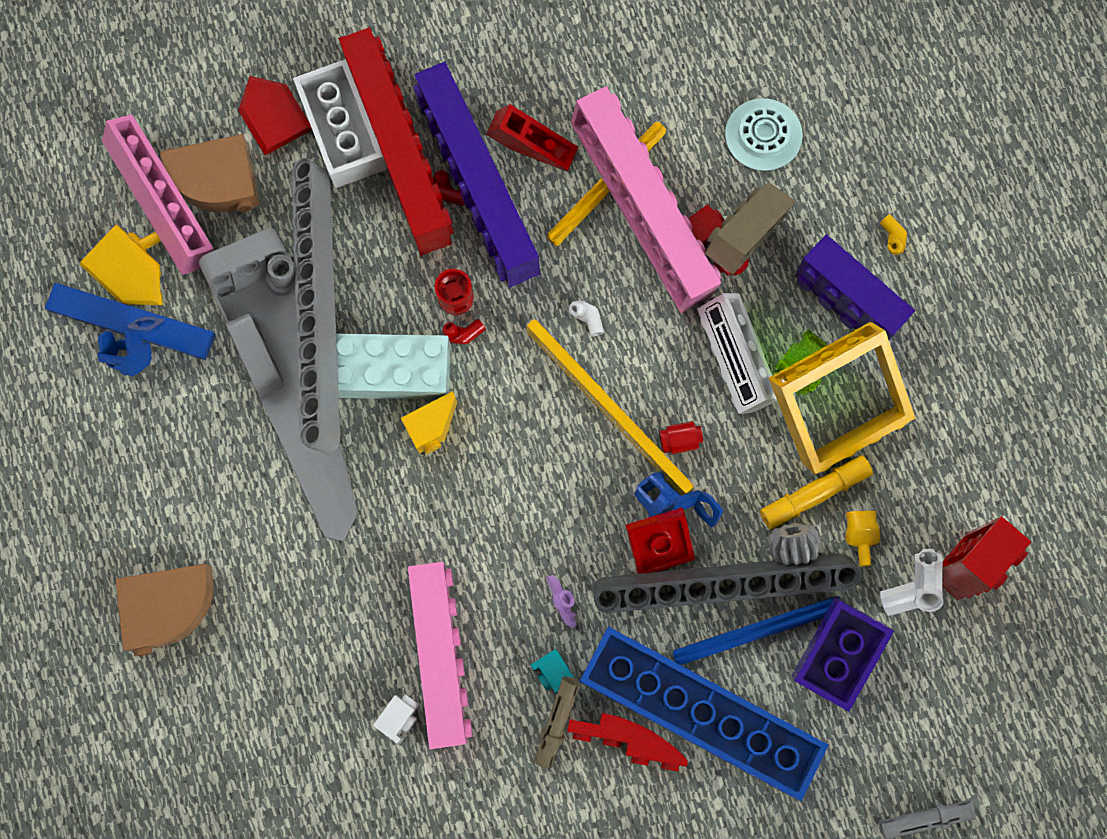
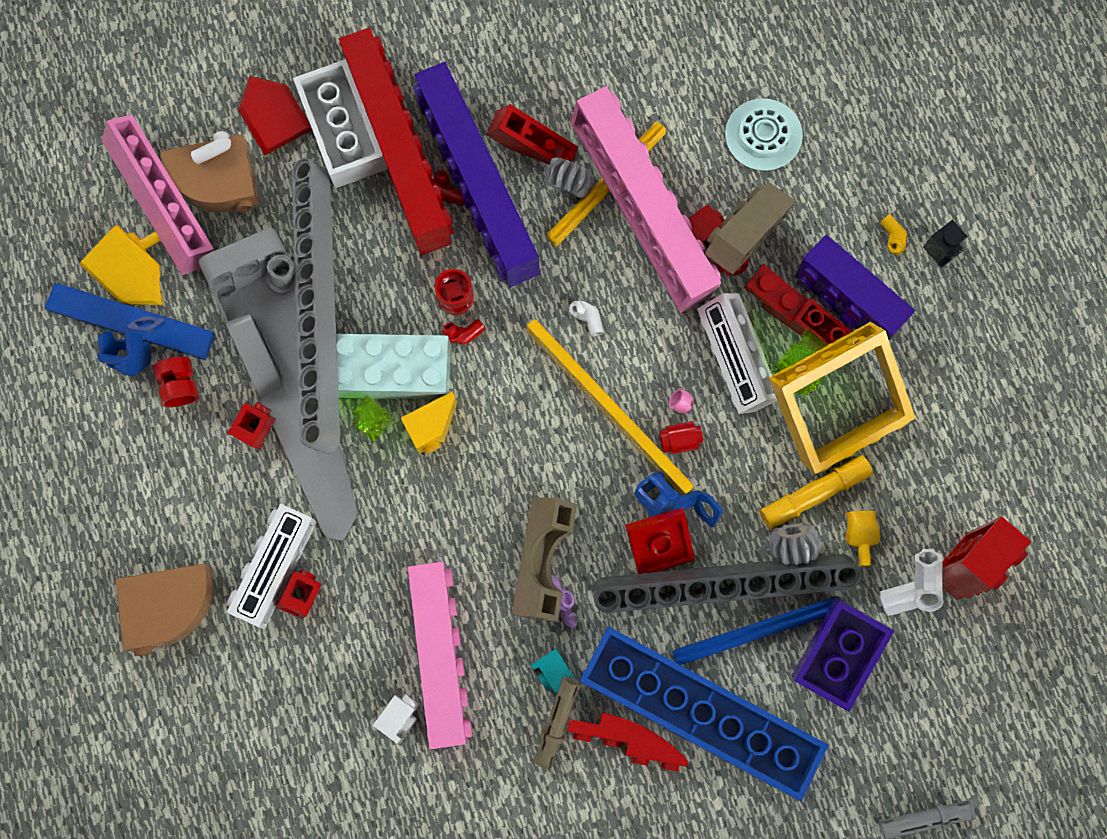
(175, 381): none -> red wheel
(219, 145): none -> white arm
(243, 425): none -> red brick
(271, 566): none -> white brick
(298, 607): none -> red brick
(371, 418): none -> clear neon green brick
(547, 526): none -> dark tan arch
(568, 177): none -> light grey gear
(681, 401): none -> bright pink hinge
(792, 308): none -> red slope
(946, 243): none -> black brick

